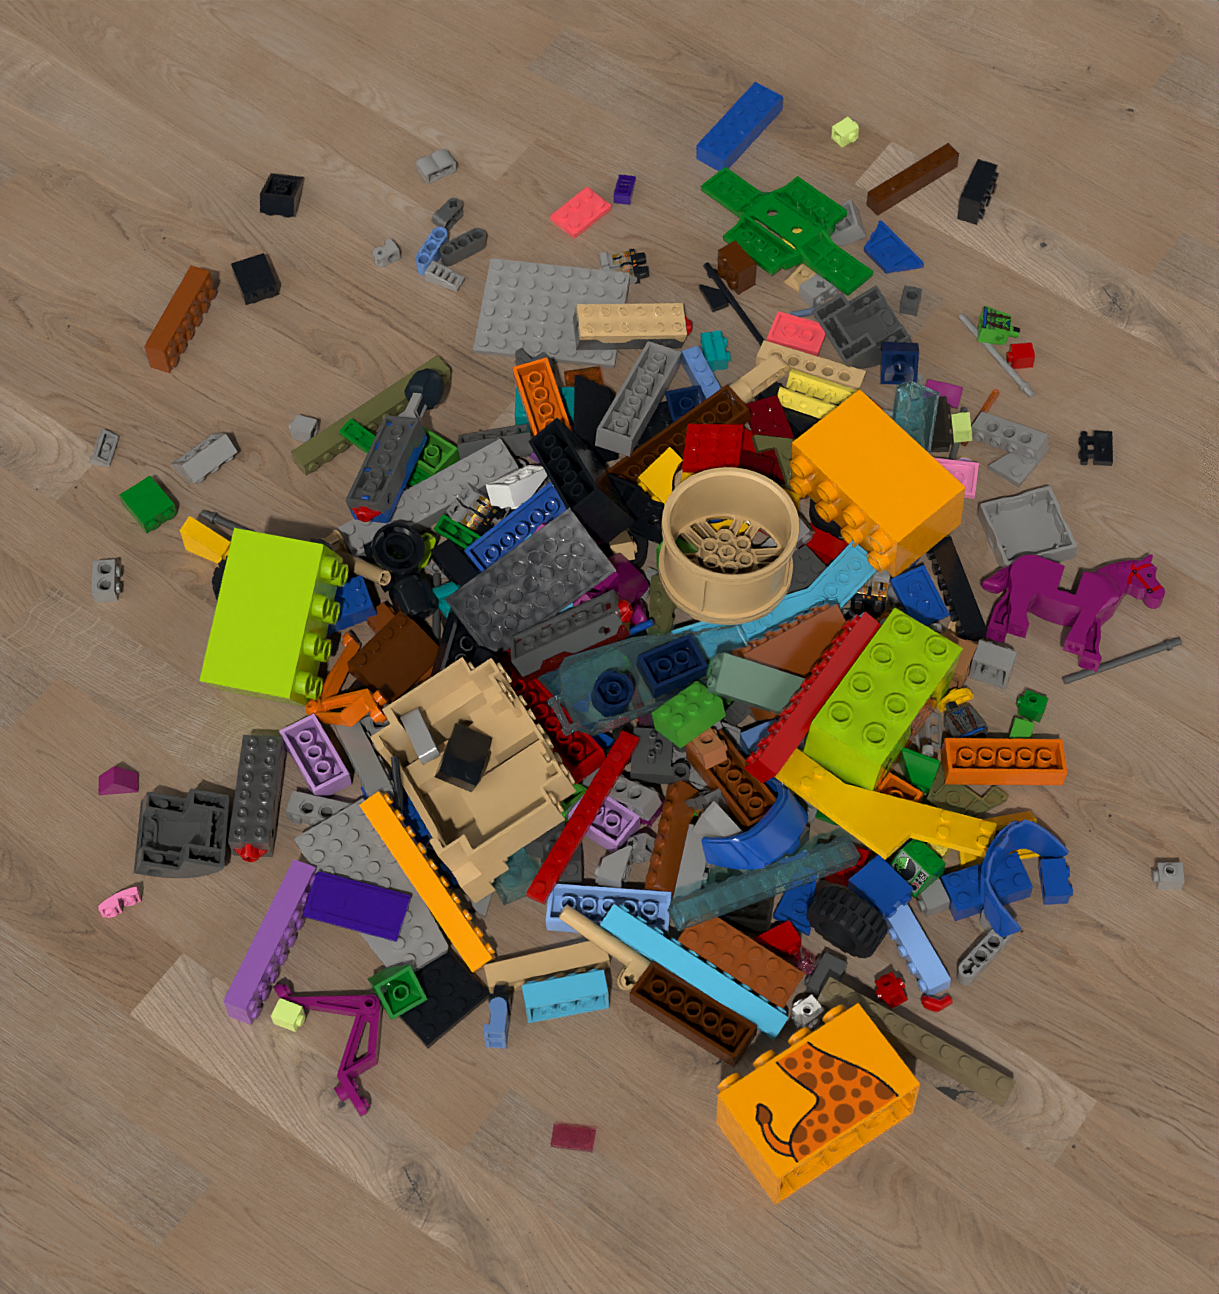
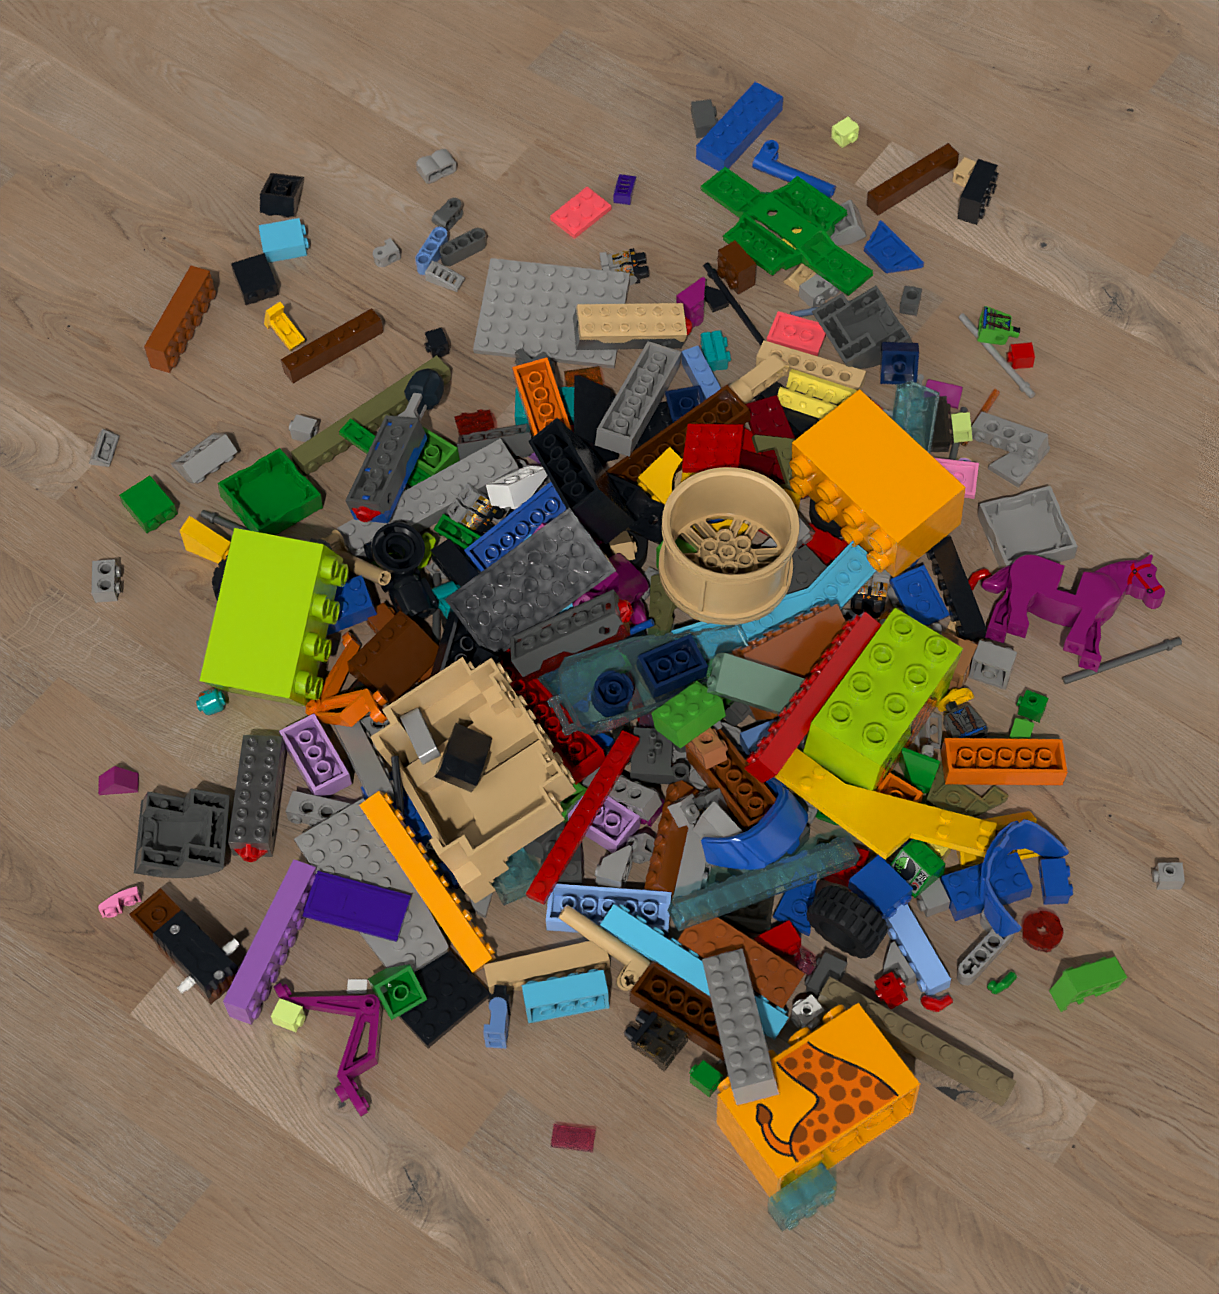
(187, 946): none -> black piece
(211, 701): none -> teal head
(270, 494): none -> green tile
(283, 240): none -> medium azure brick
(283, 327): none -> yellow bracket
(332, 345): none -> reddish brown brick
(357, 986): none -> white sticker
(436, 343): none -> black brick
(474, 422): none -> clear red plate
(656, 1039): none -> clear smoke hips
(684, 811): none -> light grey brick
(693, 301): none -> magenta slope
(703, 117): none -> dark grey brick
(705, 1078): none -> green brick
(740, 1027): none -> light grey brick
(767, 162): none -> blue axle
(802, 1197): none -> clear light blue brick
(896, 961): none -> light grey slope
(963, 172): none -> tan brick
(978, 575): none -> red arm
(1005, 983): none -> green arm
(1042, 942): none -> clear red plate
(1086, 981): none -> bright green wedge
(1102, 448): black plate -> none

